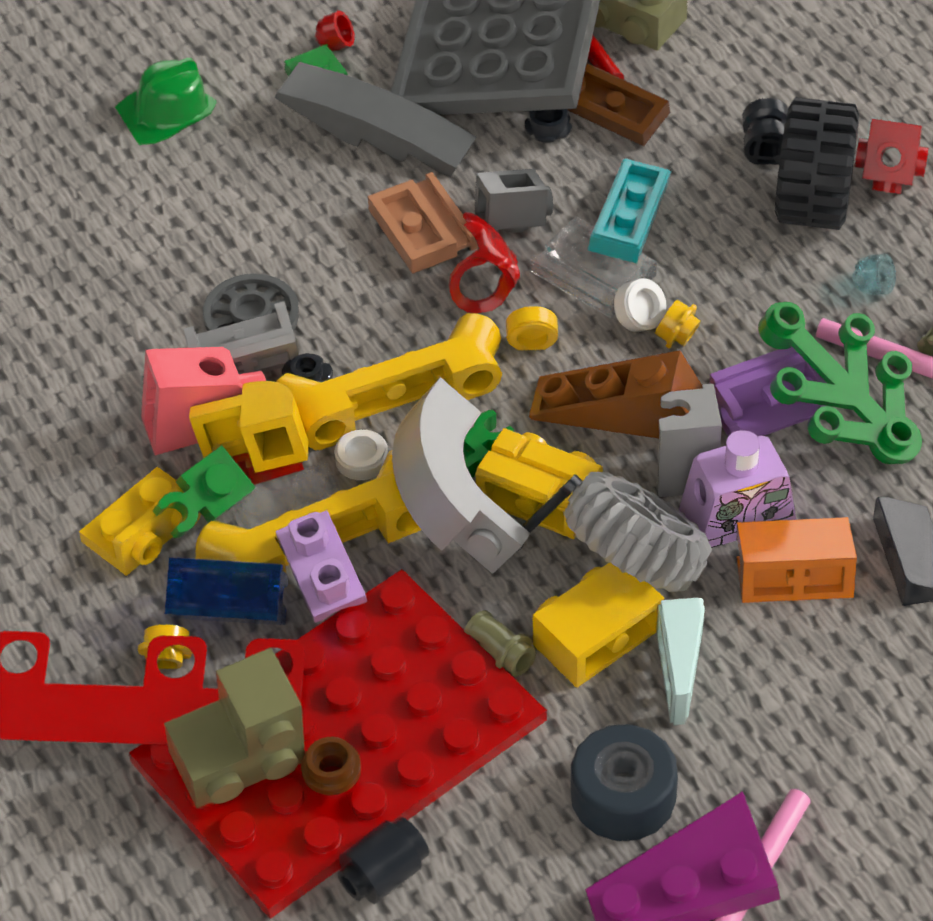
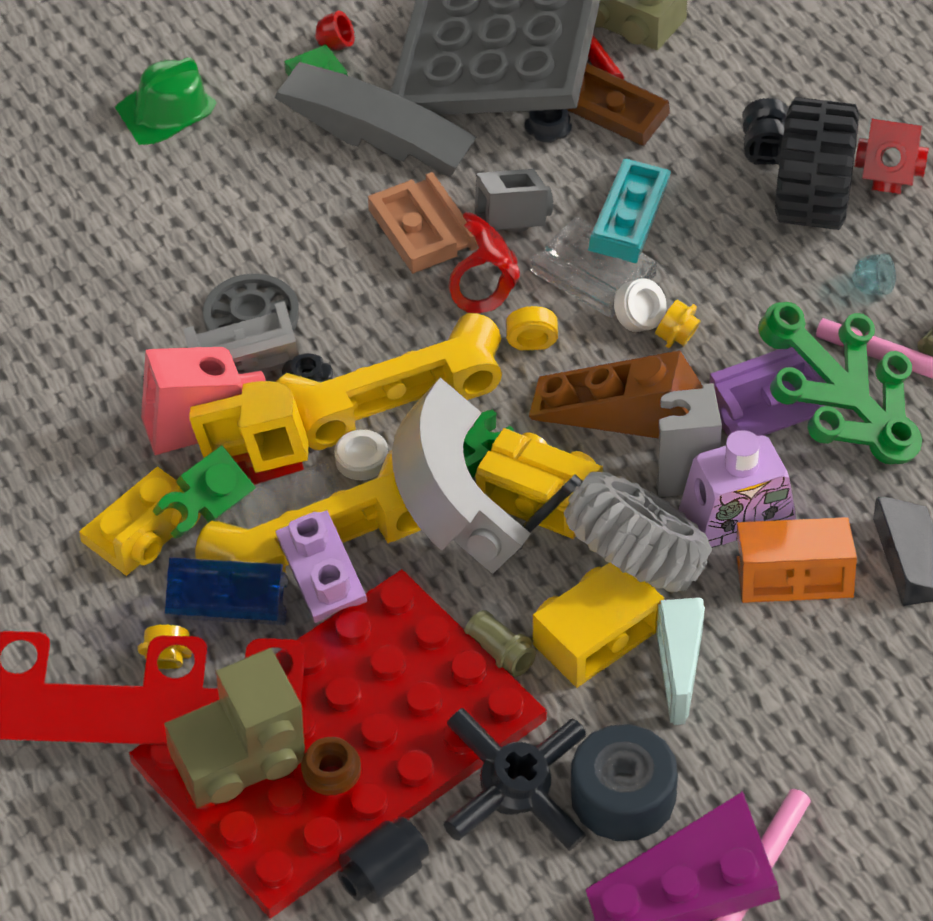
(515, 779): none -> black bar

